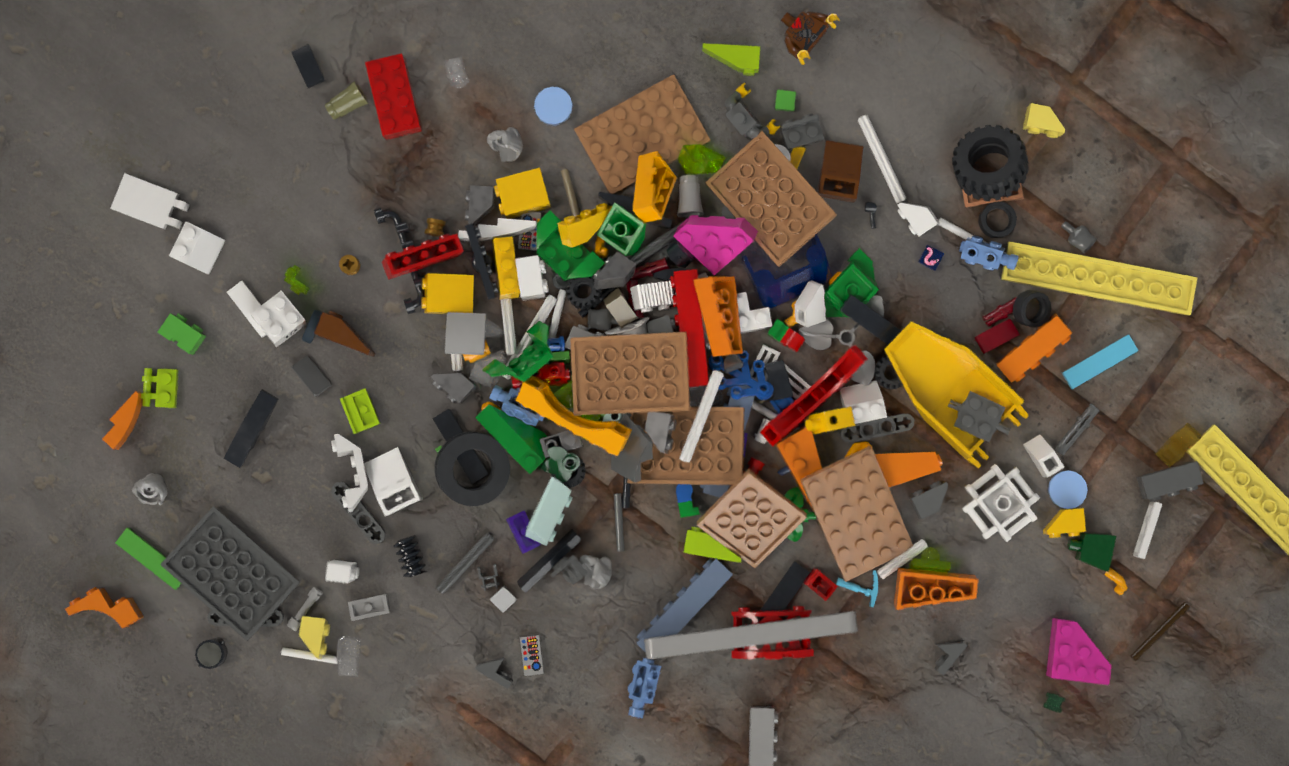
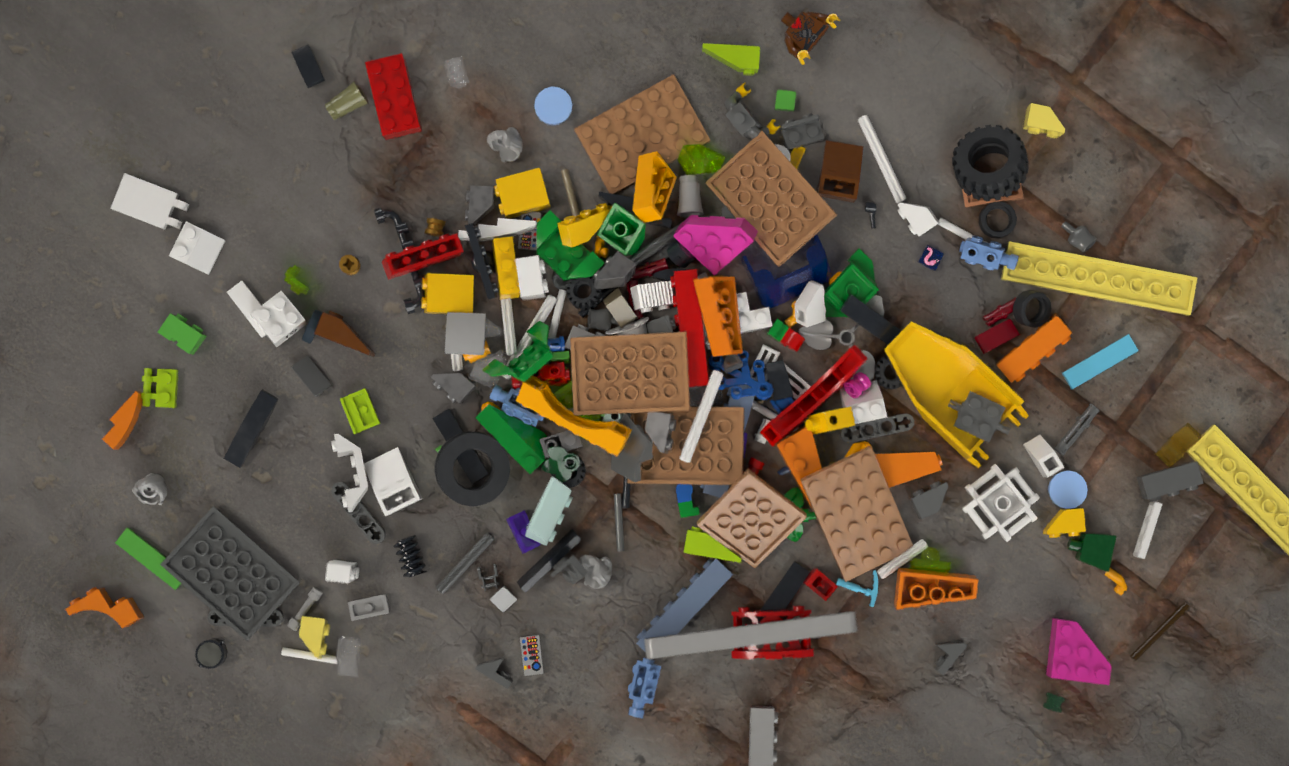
(858, 384): none -> dark pink wheel

